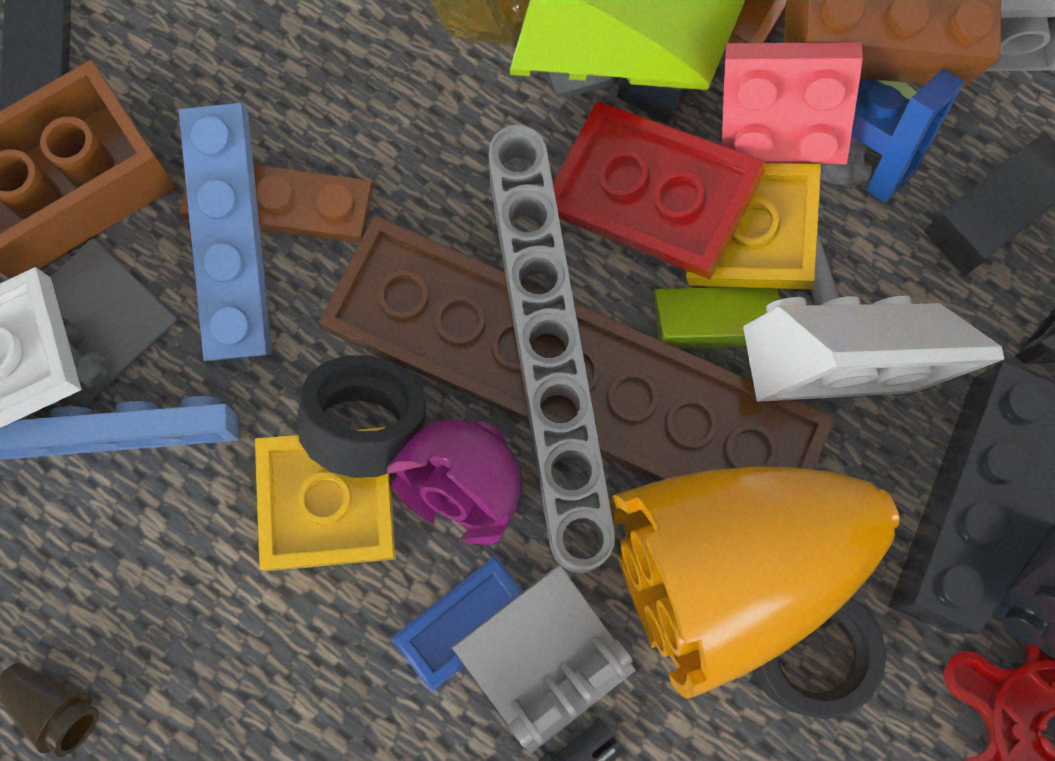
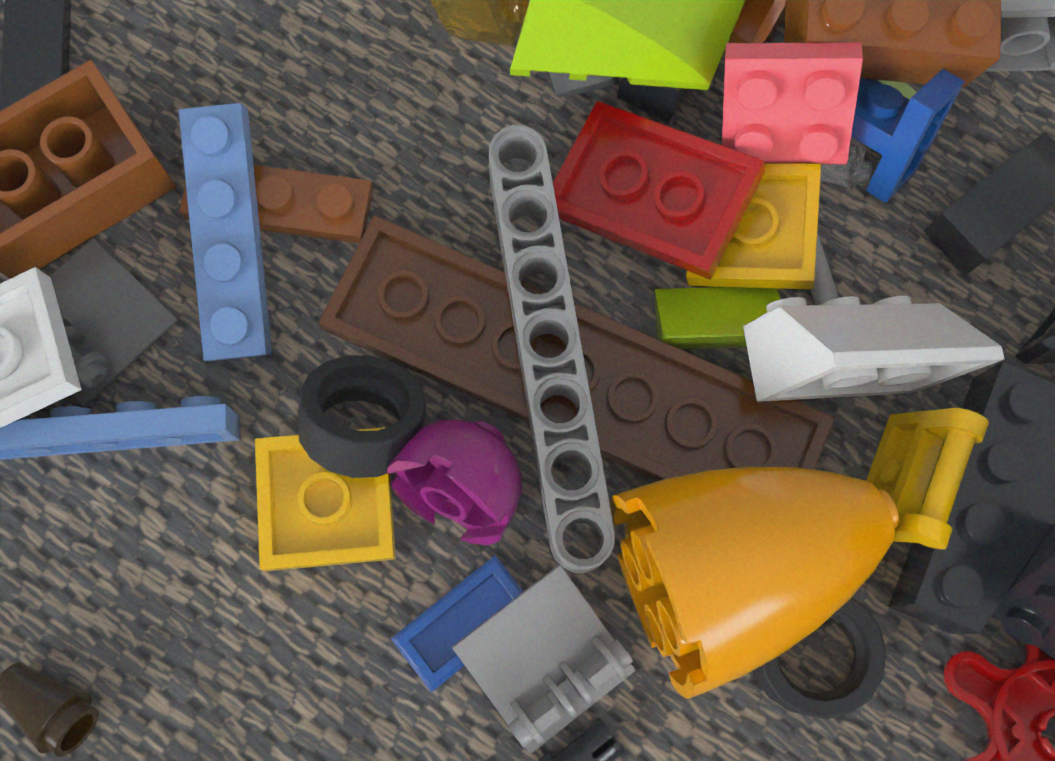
(907, 459): none -> yellow plate

